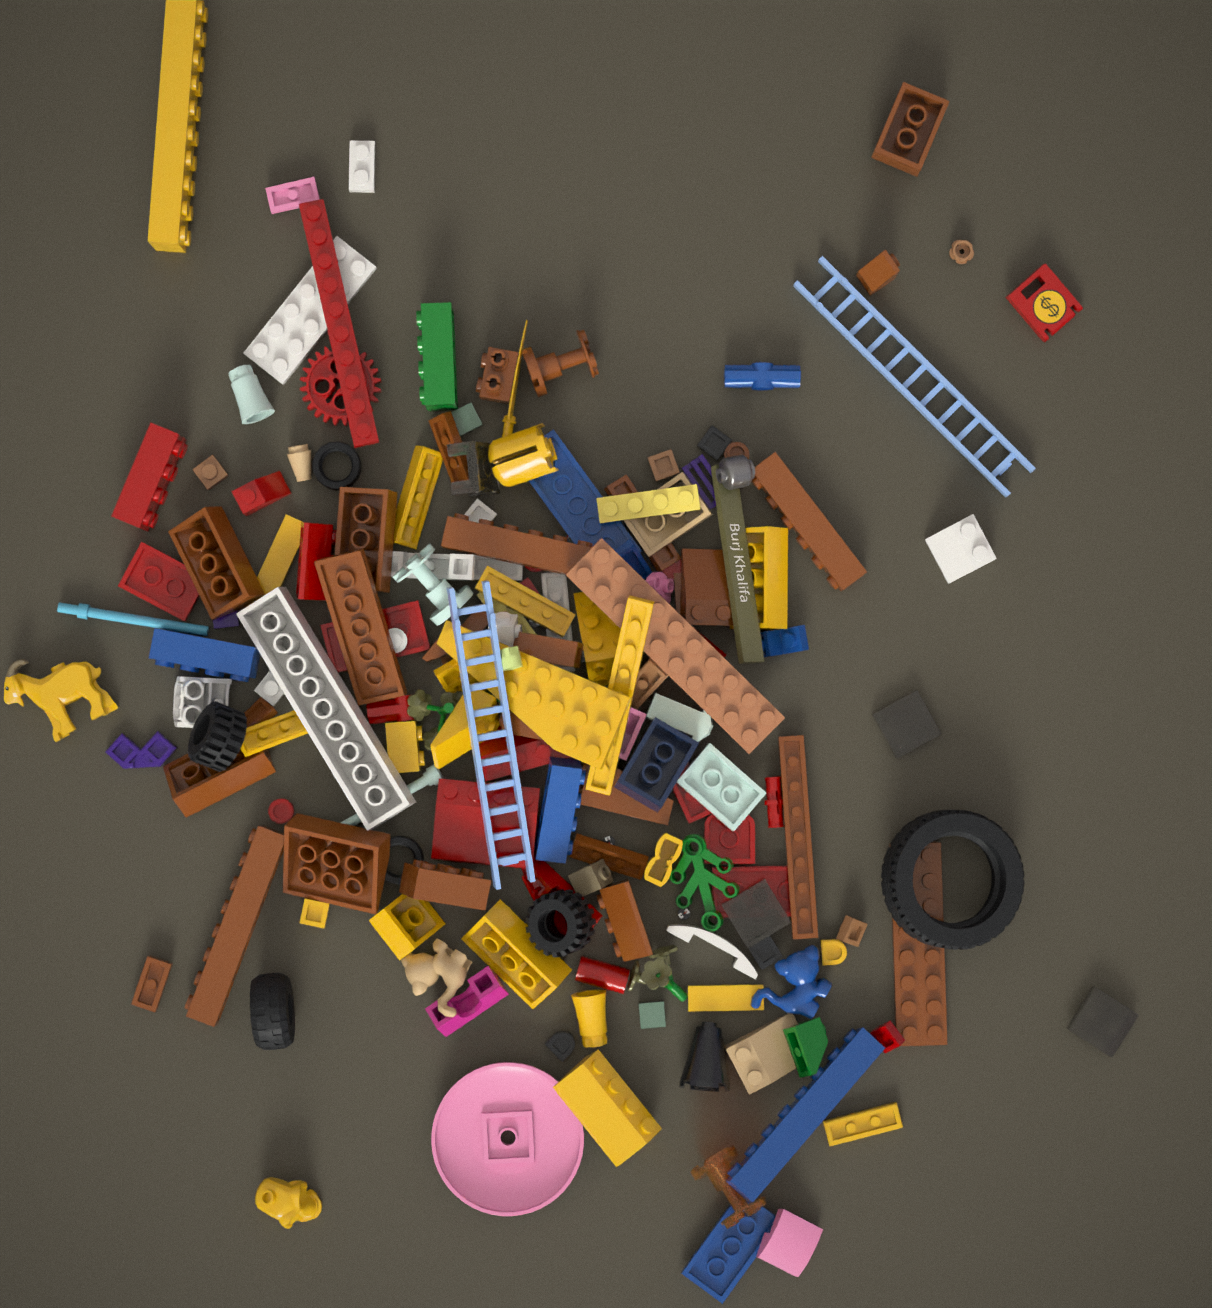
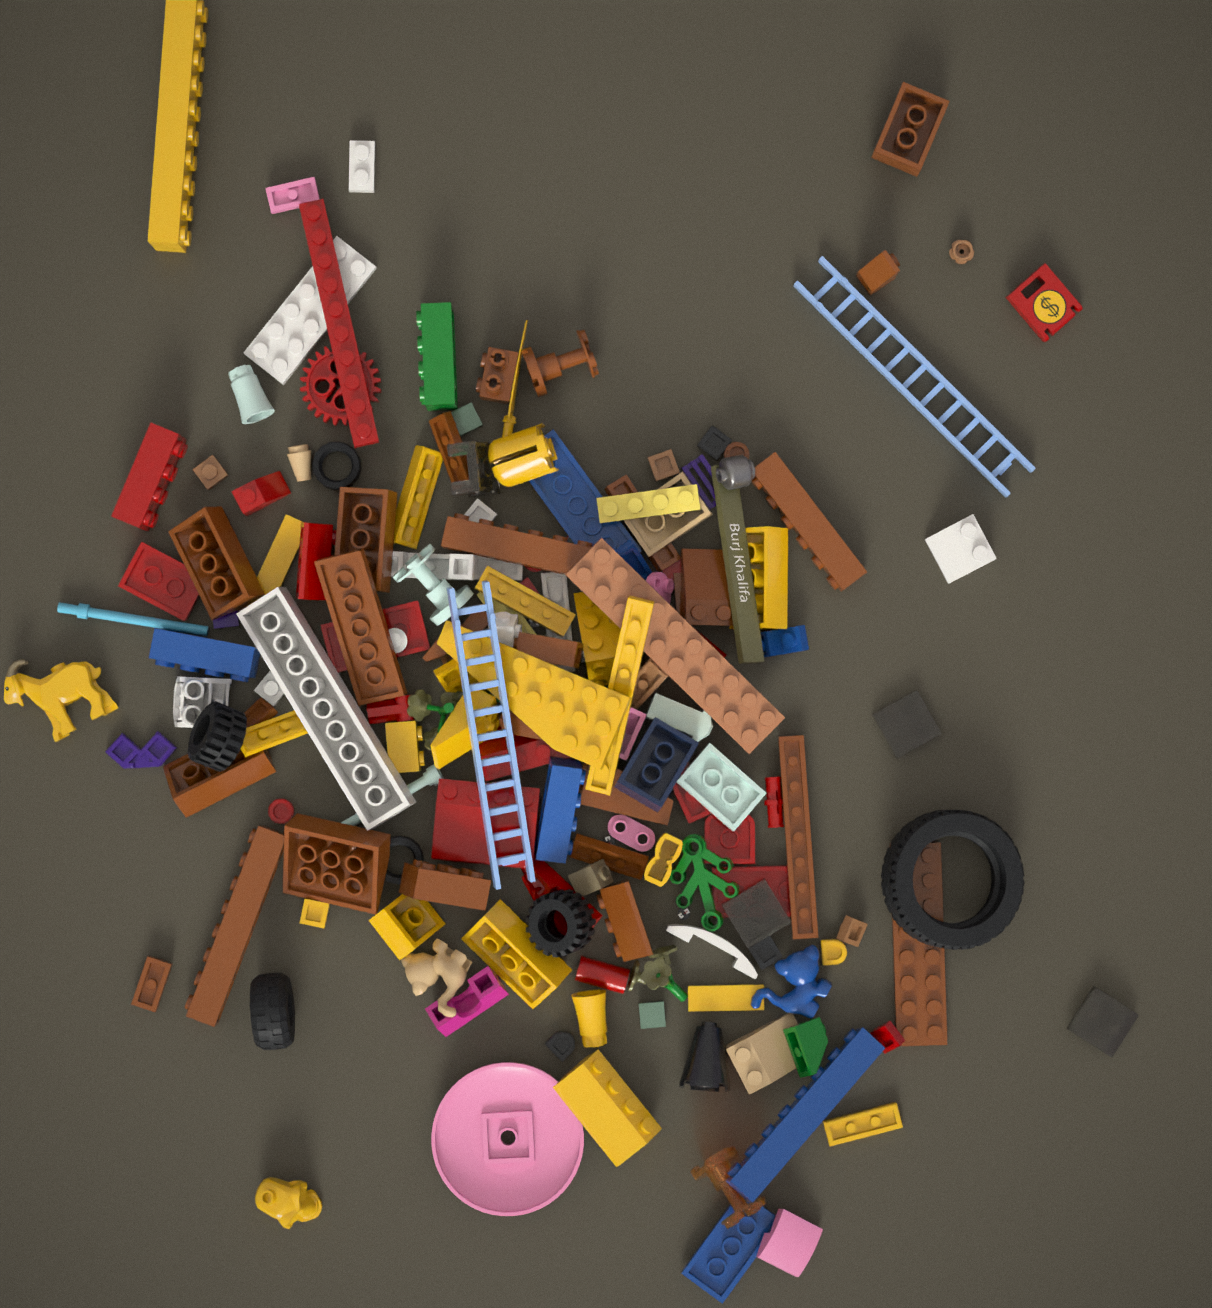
(511, 658): yellowish green hose -> none
(631, 832): none -> bright pink plate
(762, 376): blue piece -> none

